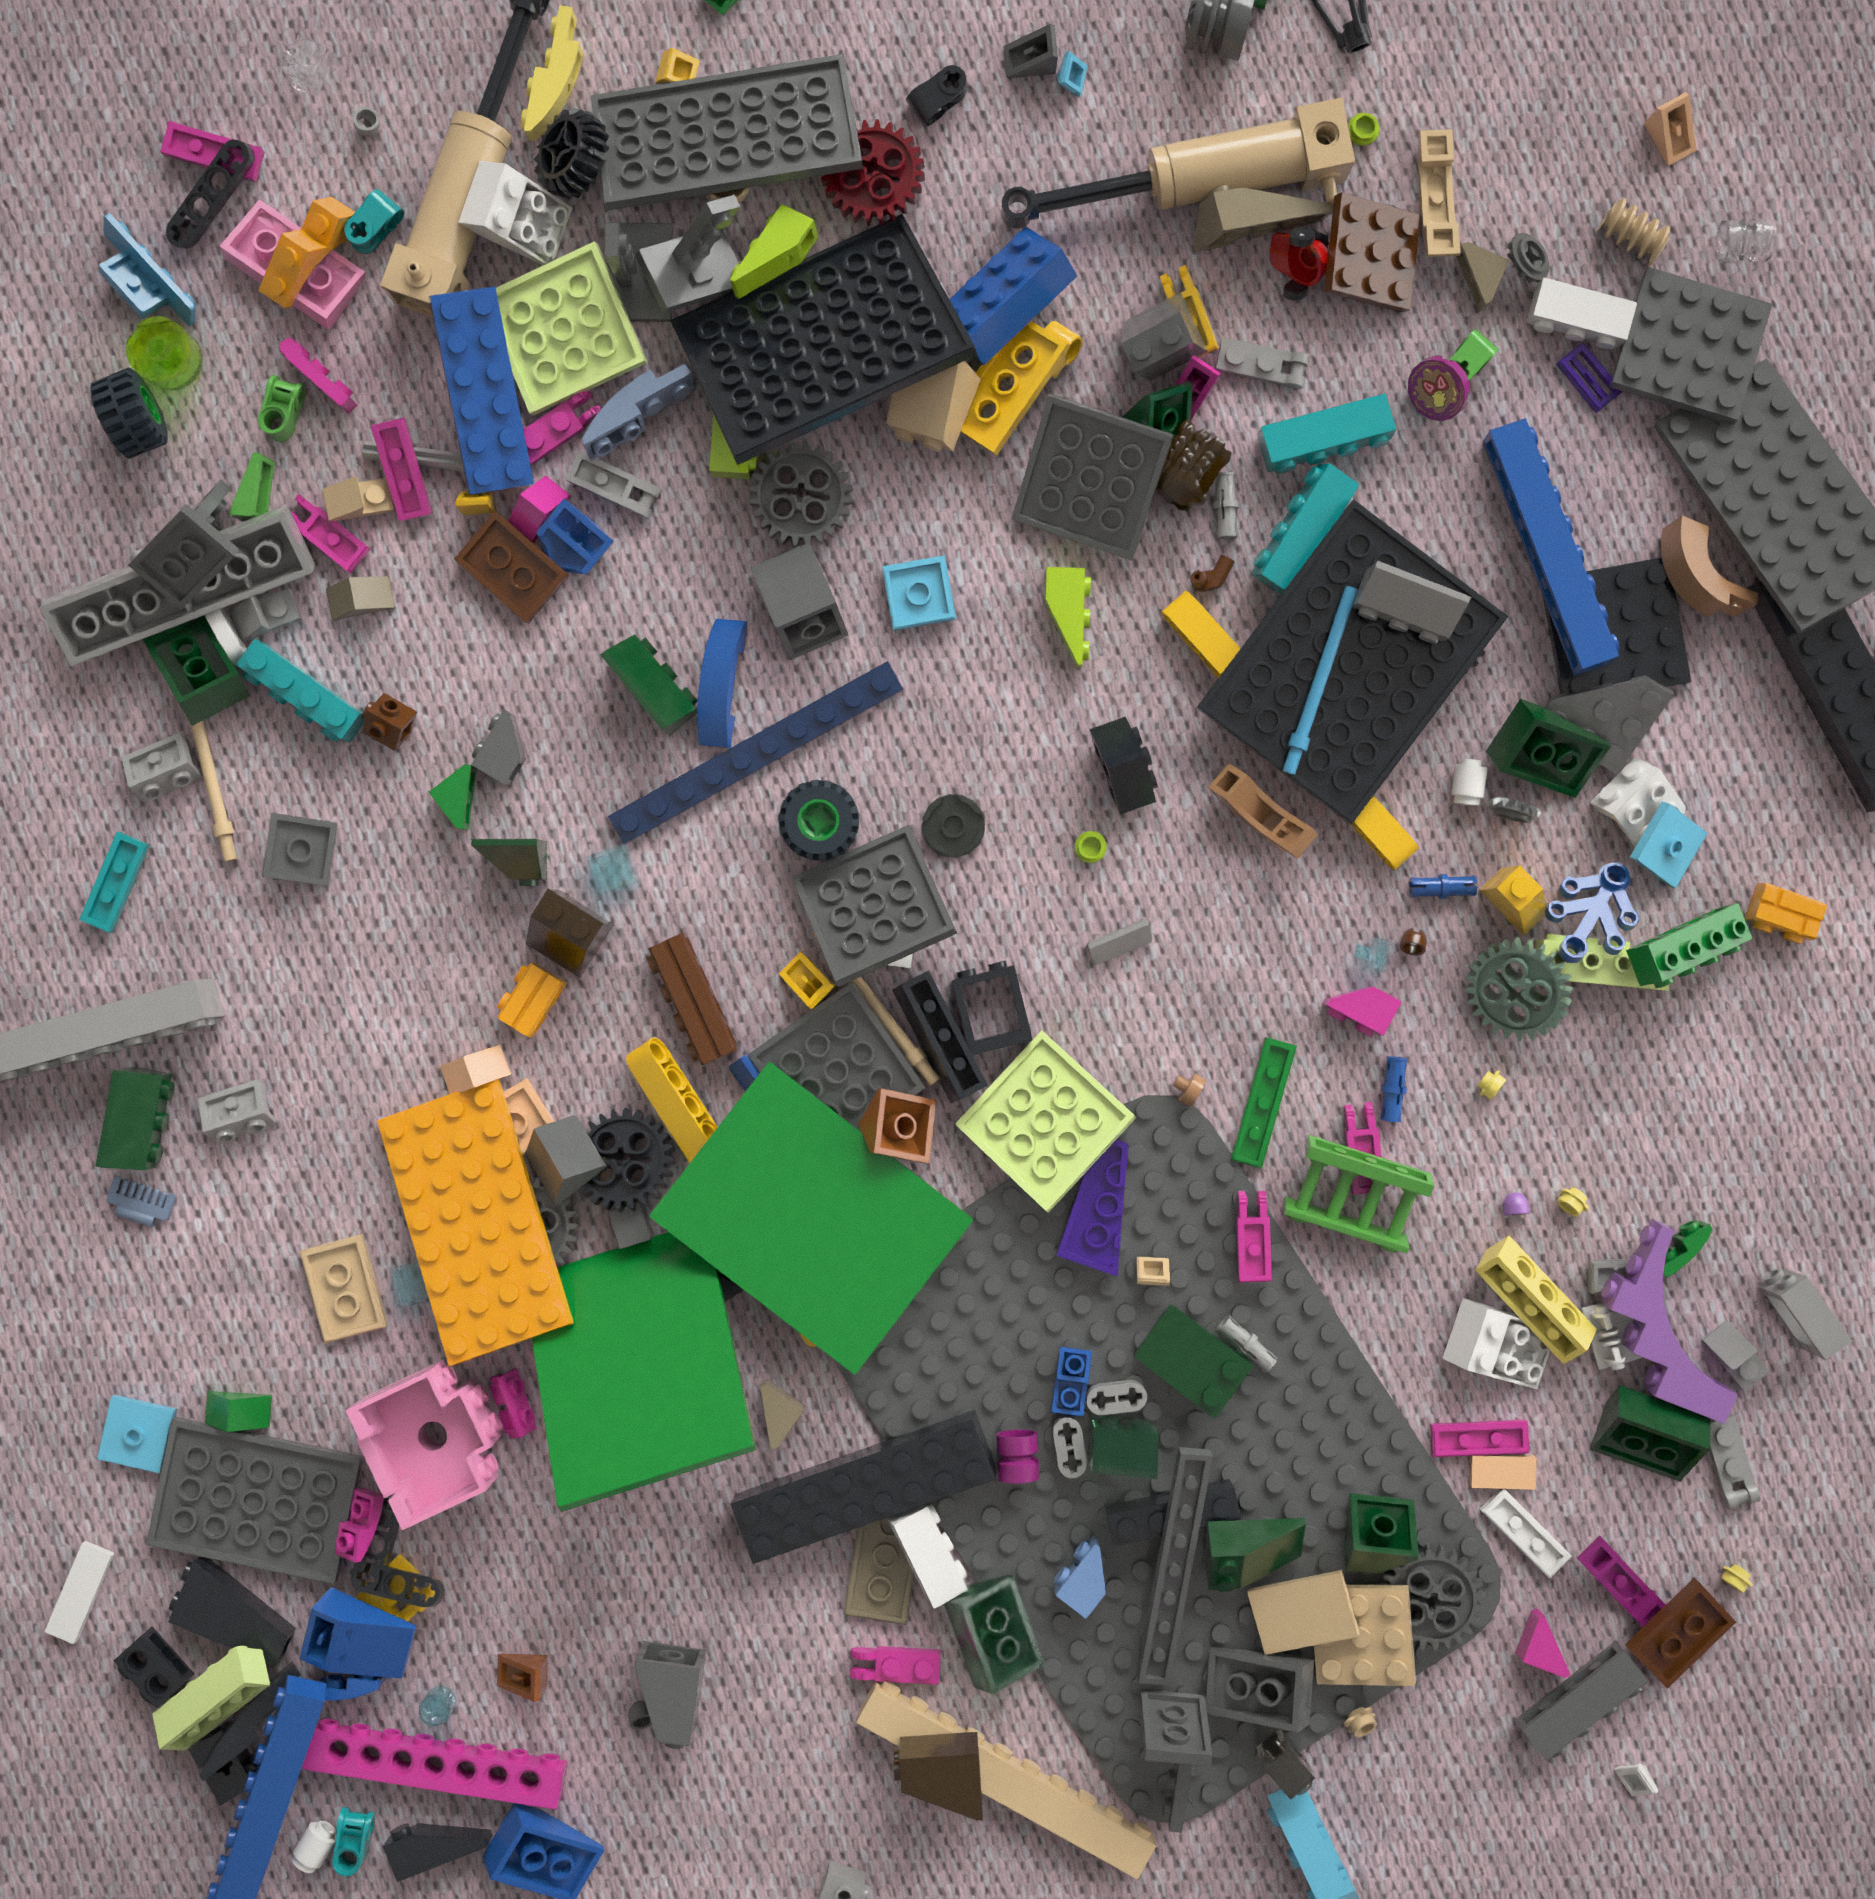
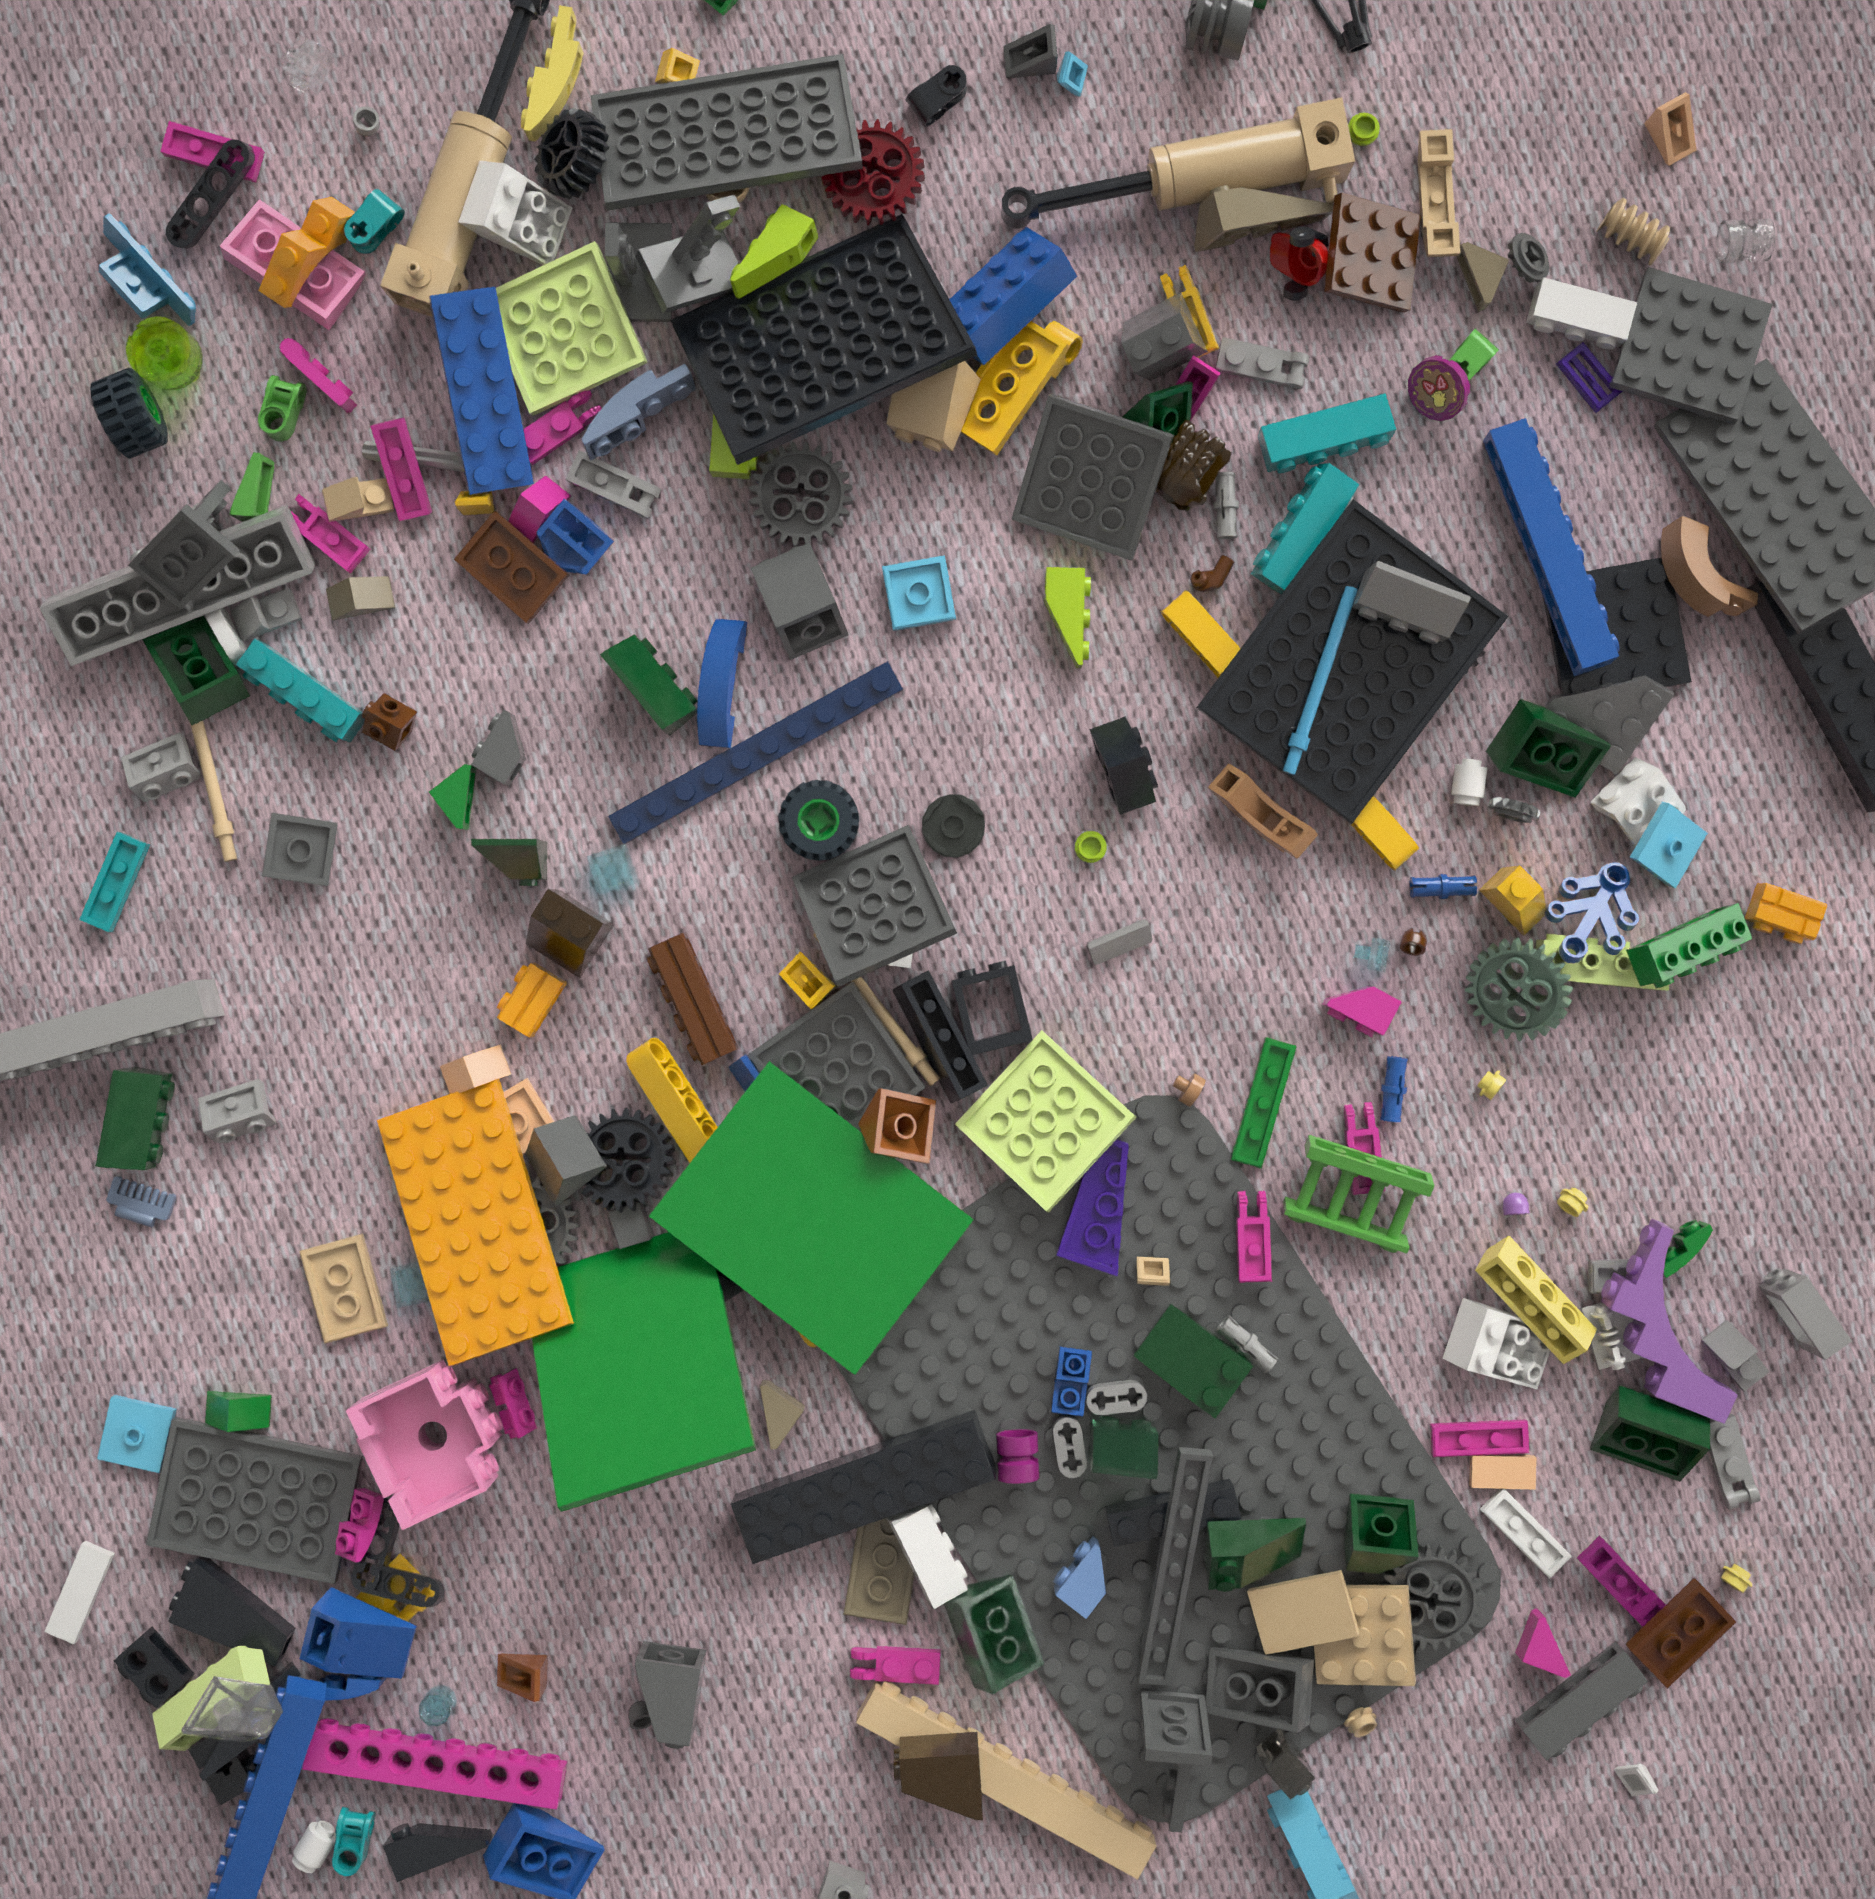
(234, 1711): none -> clear slope

